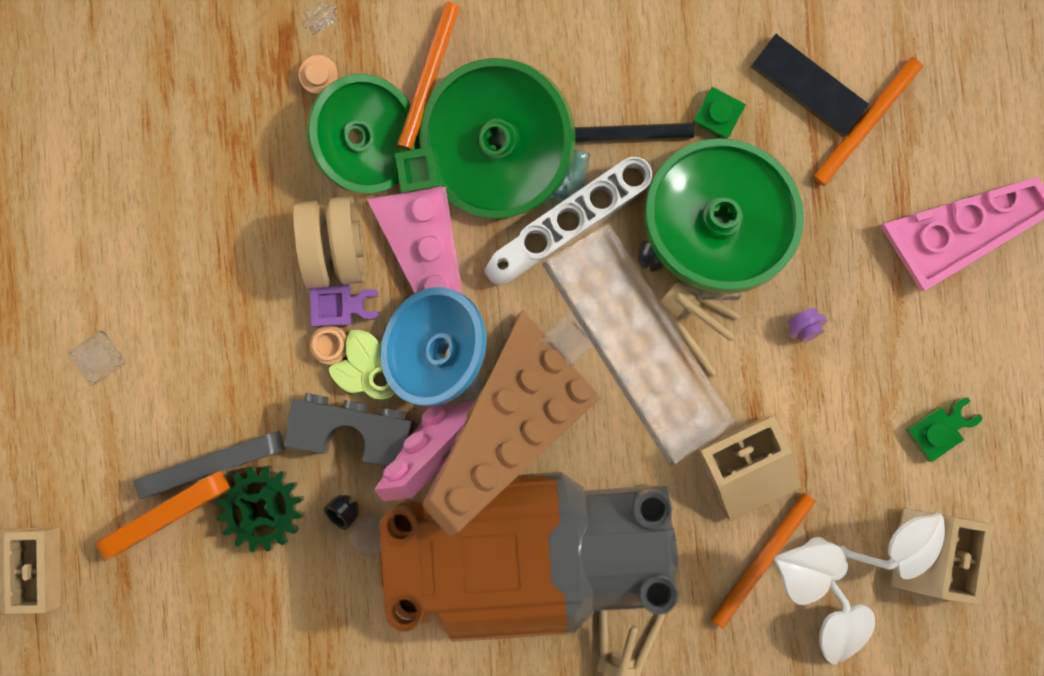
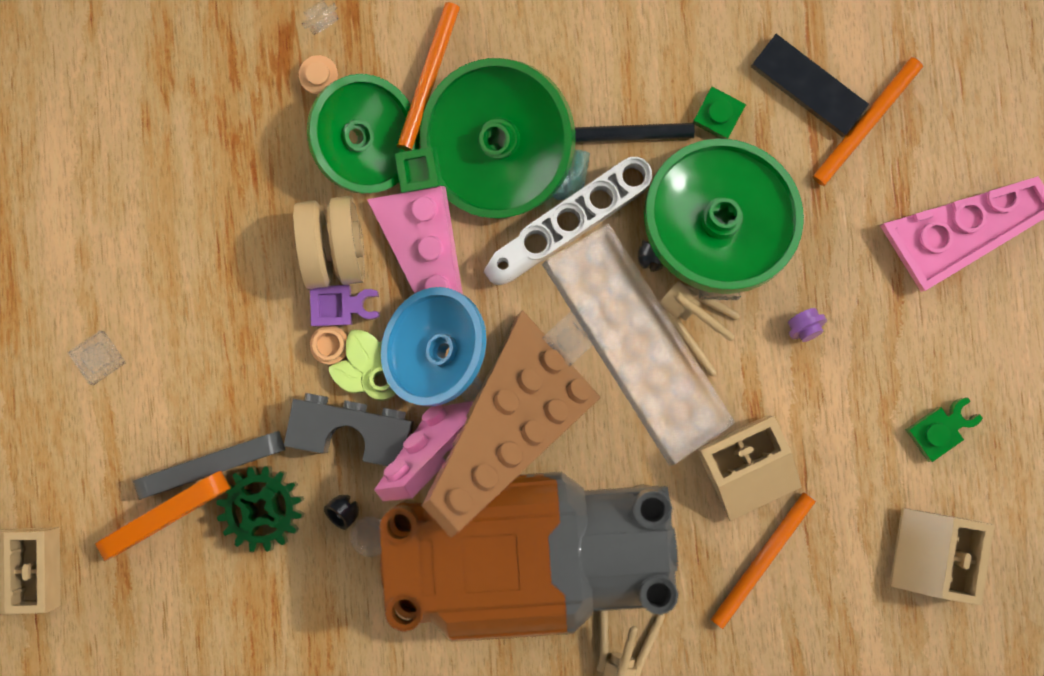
(816, 565): white plant -> none

